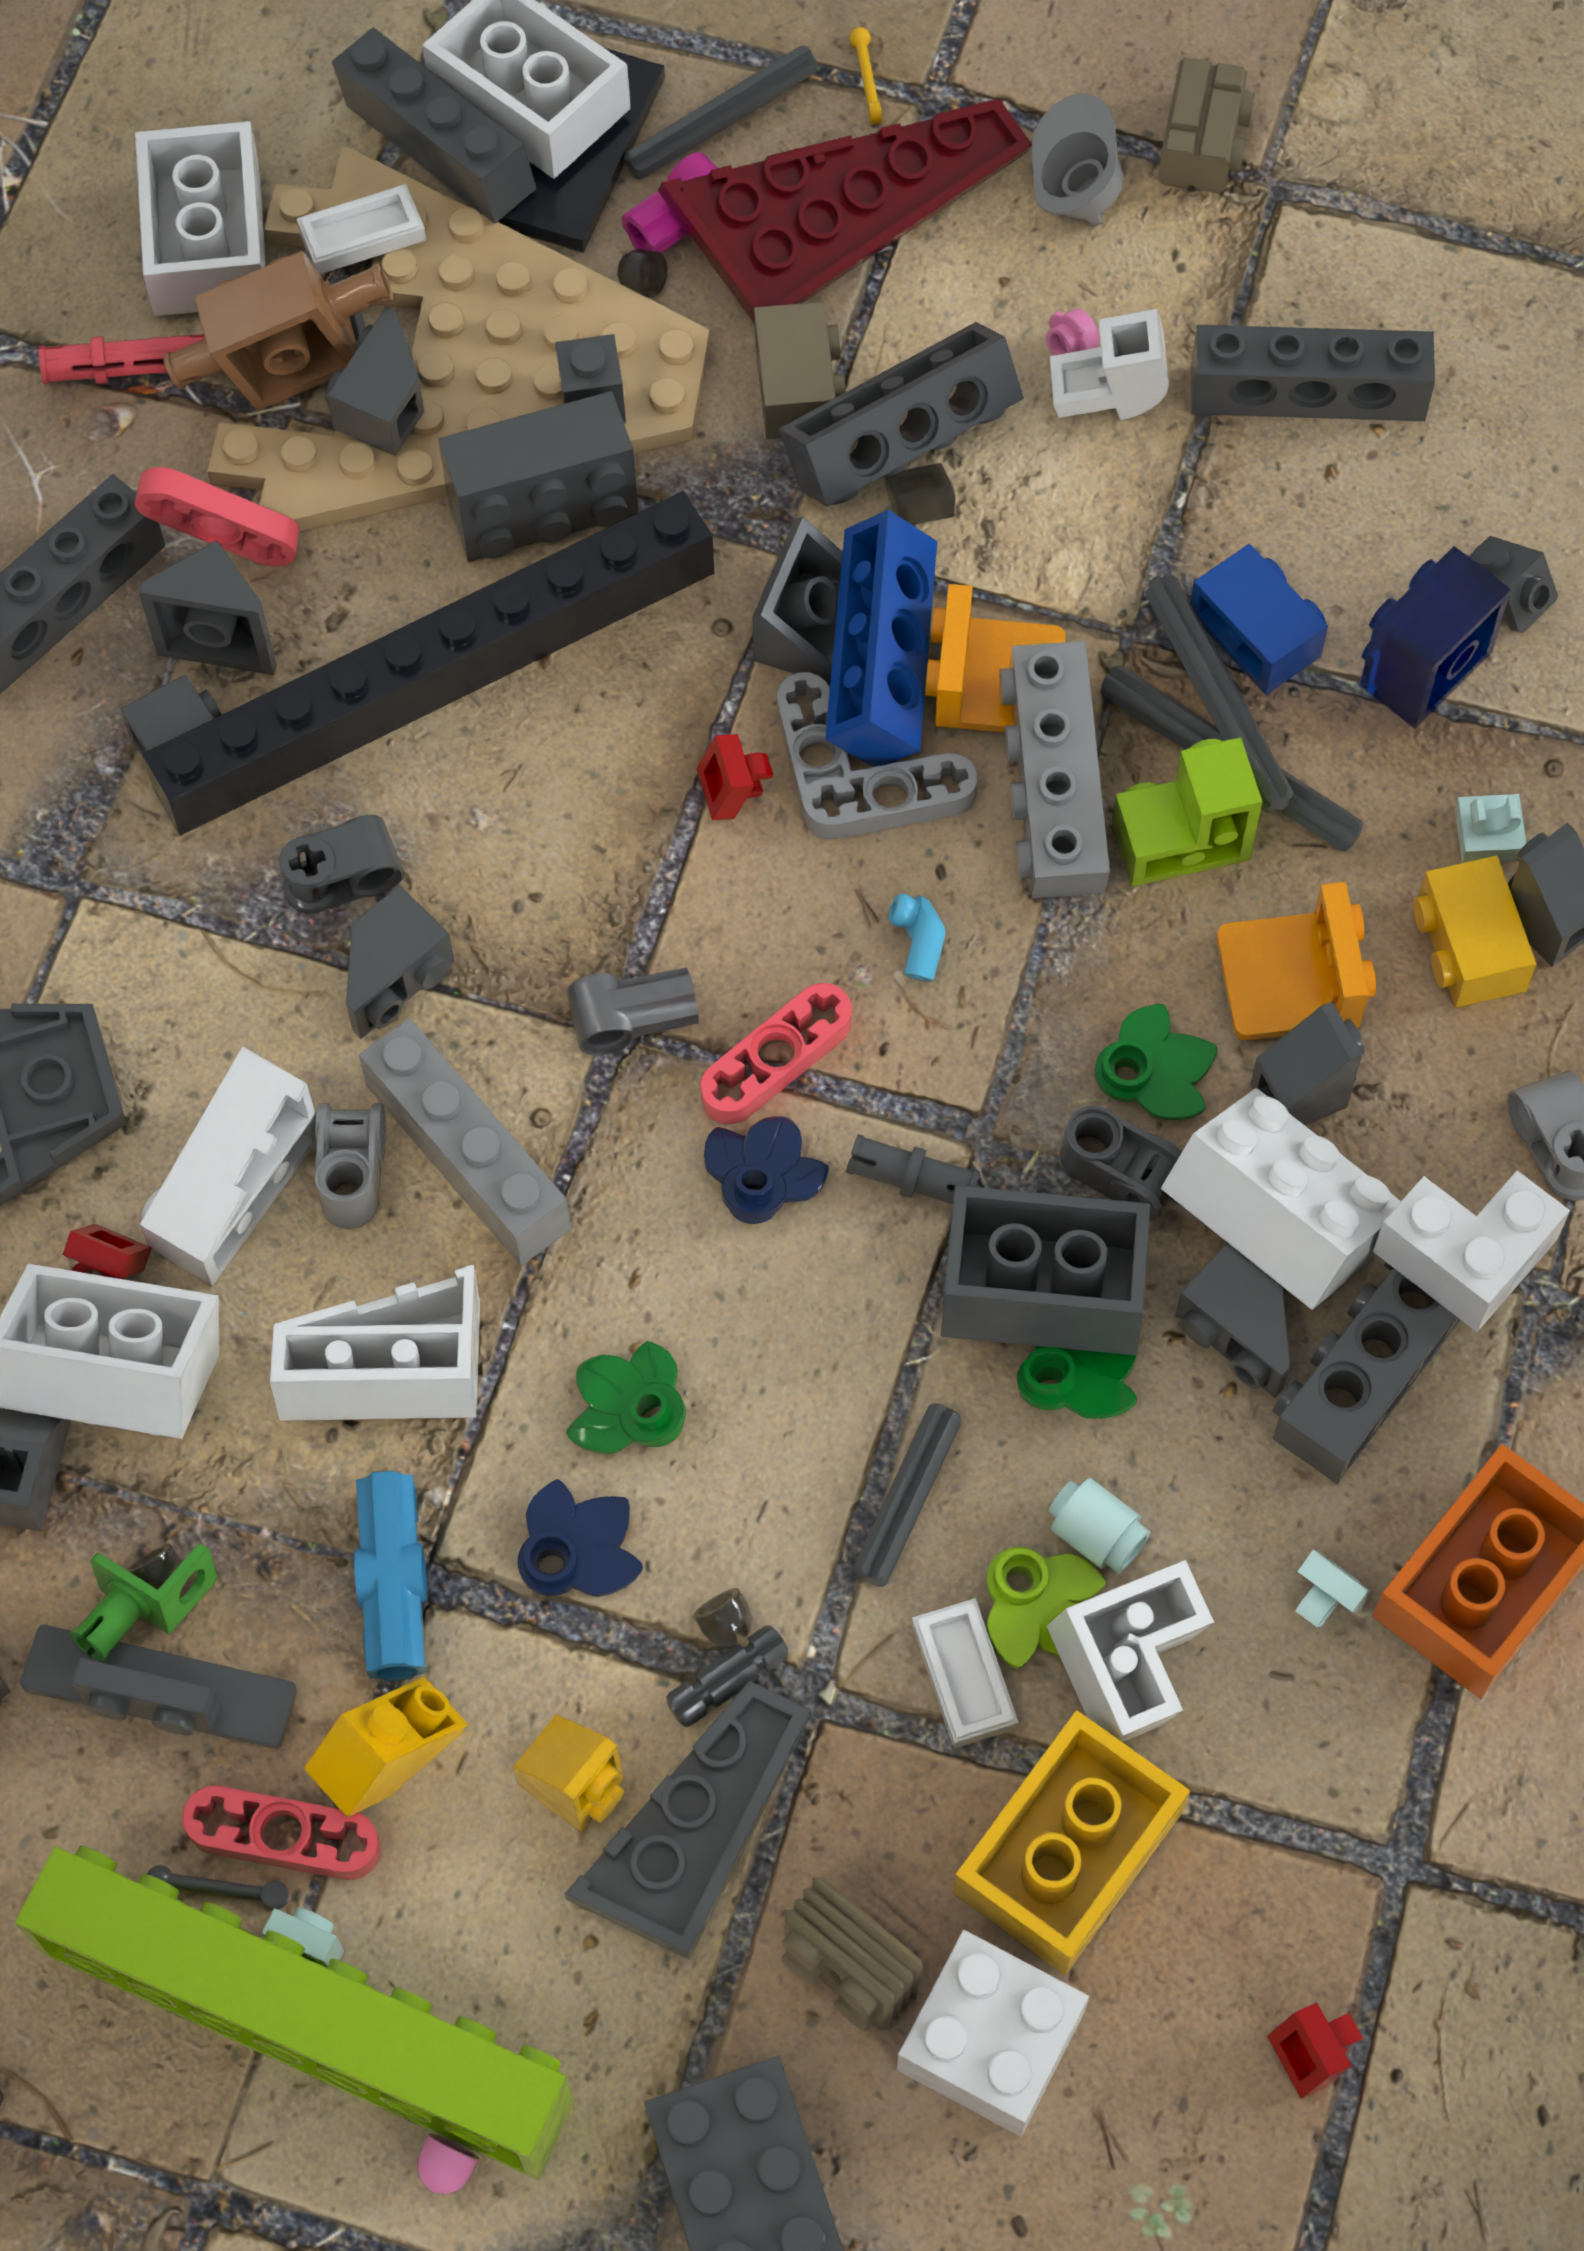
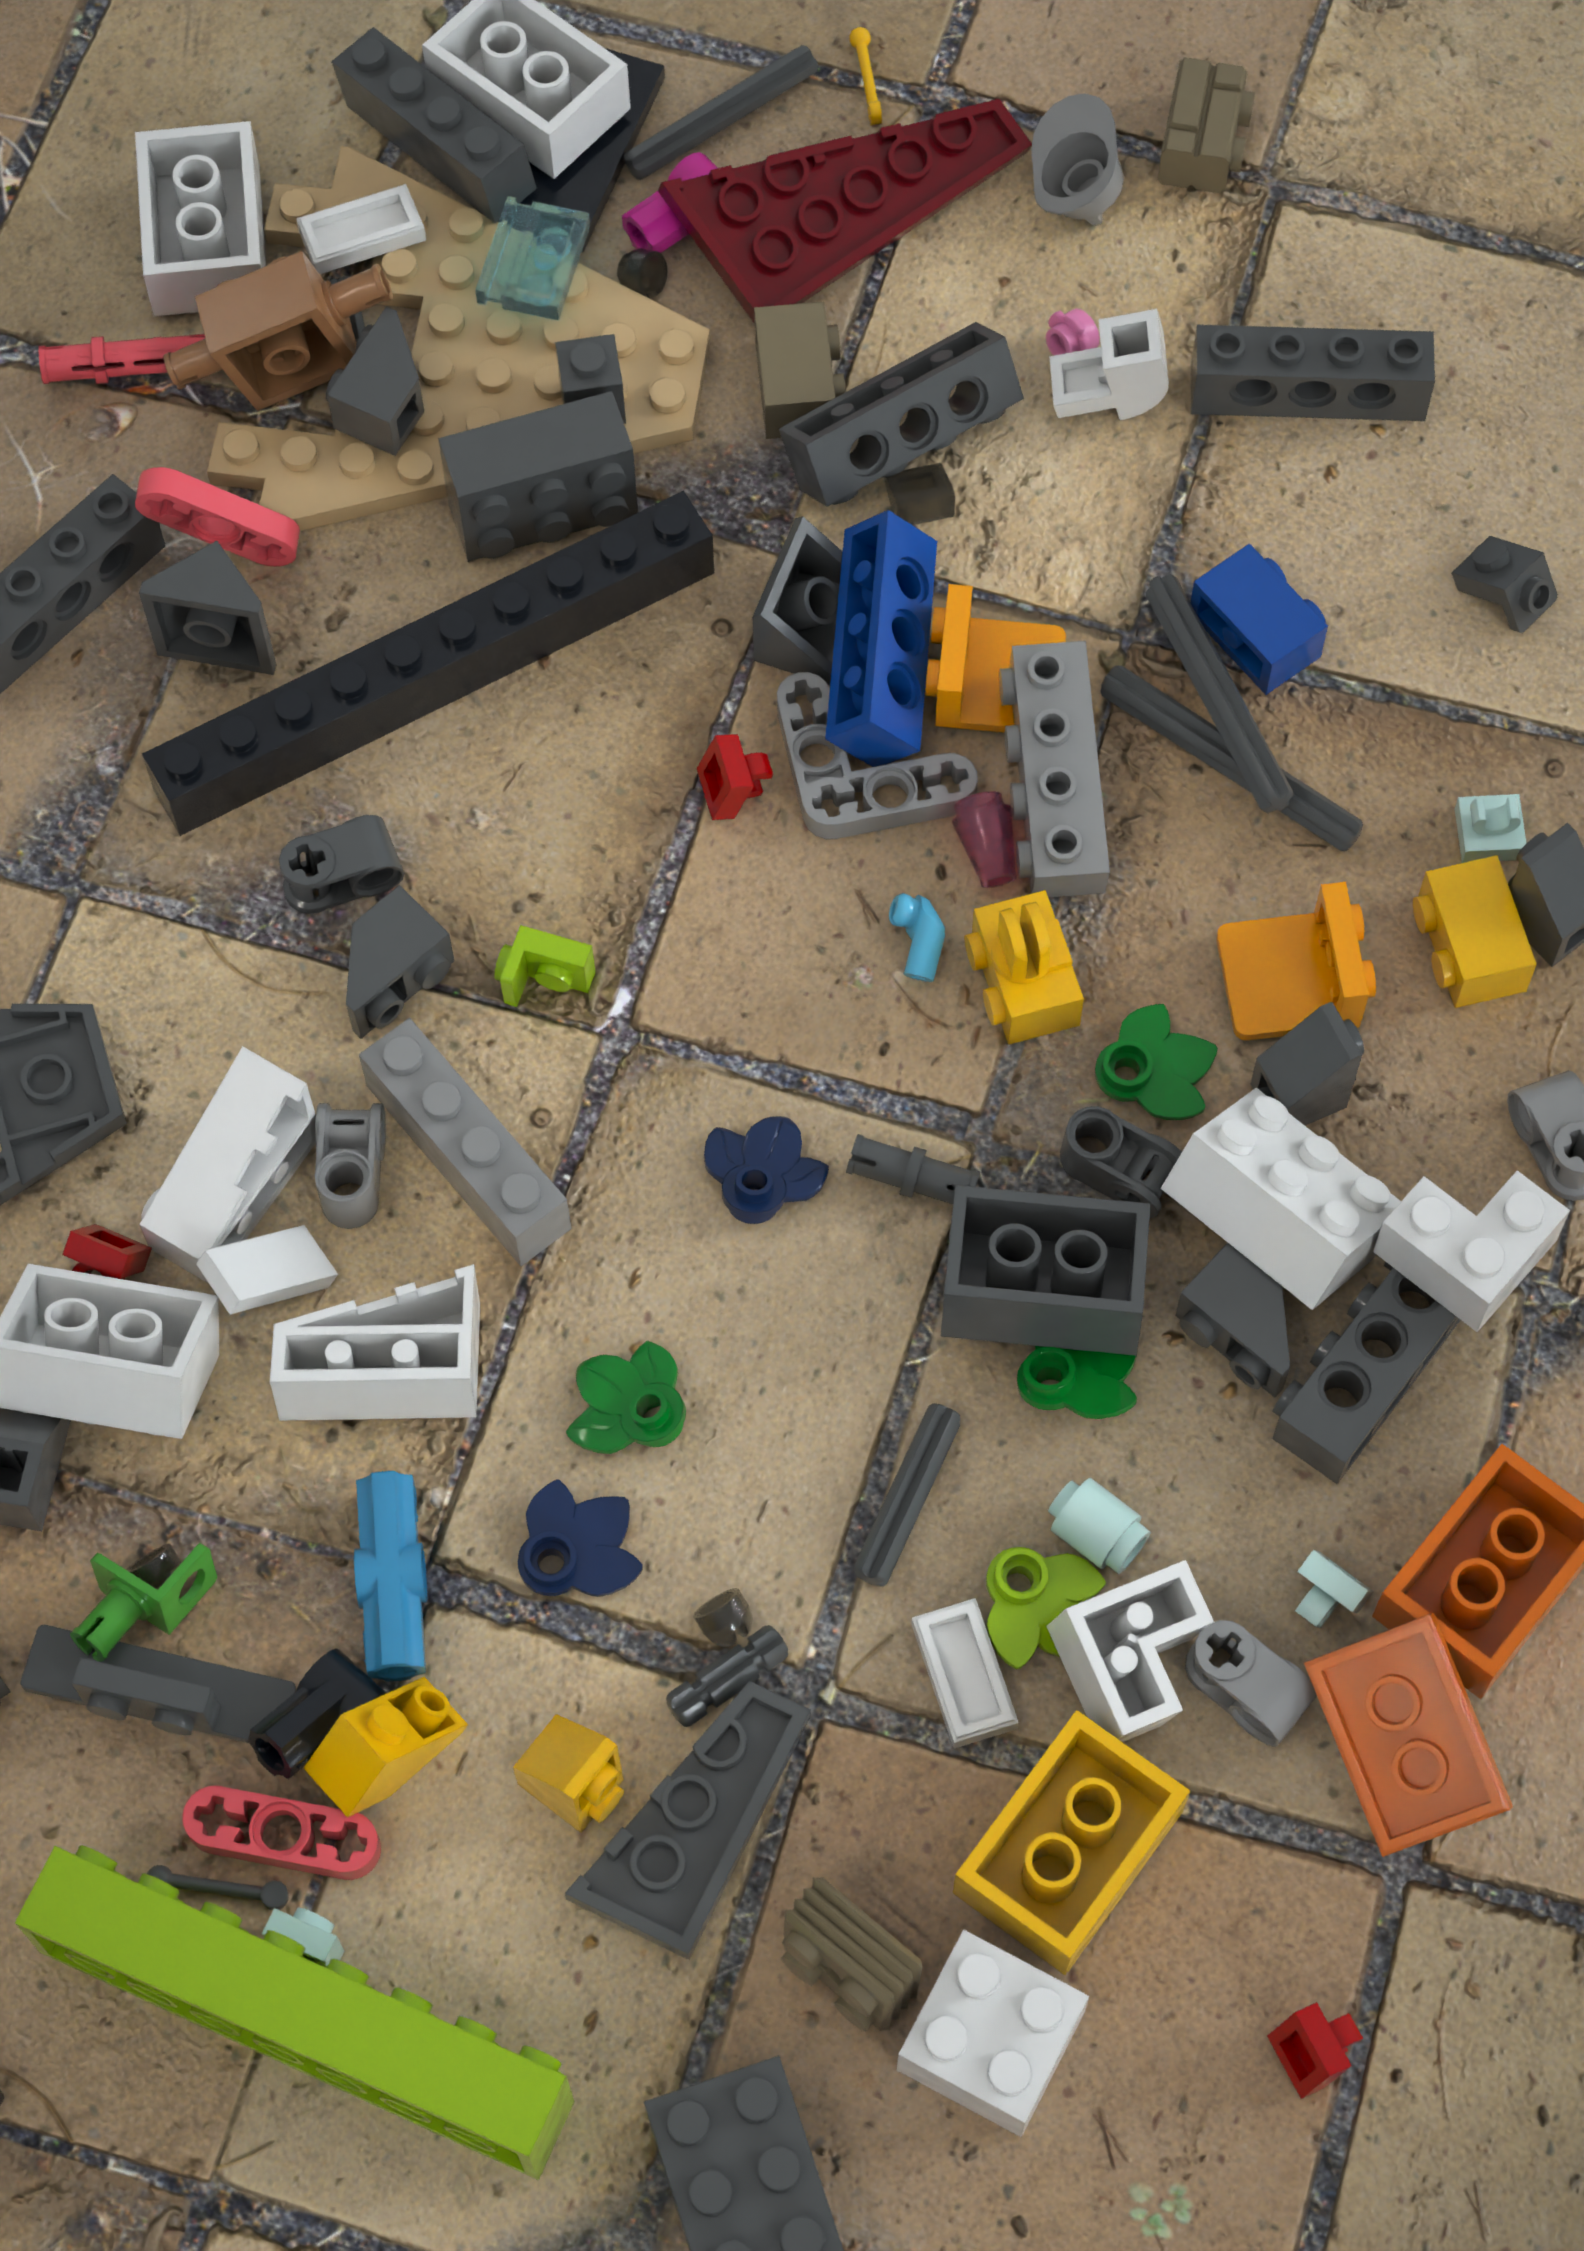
(167, 713): dark grey brick -> none
(266, 1269): none -> white tile
(299, 1725): none -> black piece
(444, 2165): bright pink hinge -> none
(533, 258): none -> clear light blue plate
(548, 958): none -> lime bracket
(615, 1010): flat silver piece -> none
(821, 1039): coral beam -> none
(987, 836): none -> clear pink cone
(1025, 967): none -> yellow brick
(1193, 822): lime brick -> none
(1254, 1685): none -> light grey piece
(1408, 1735): none -> orange tile
(1433, 635): clear blue brick -> none

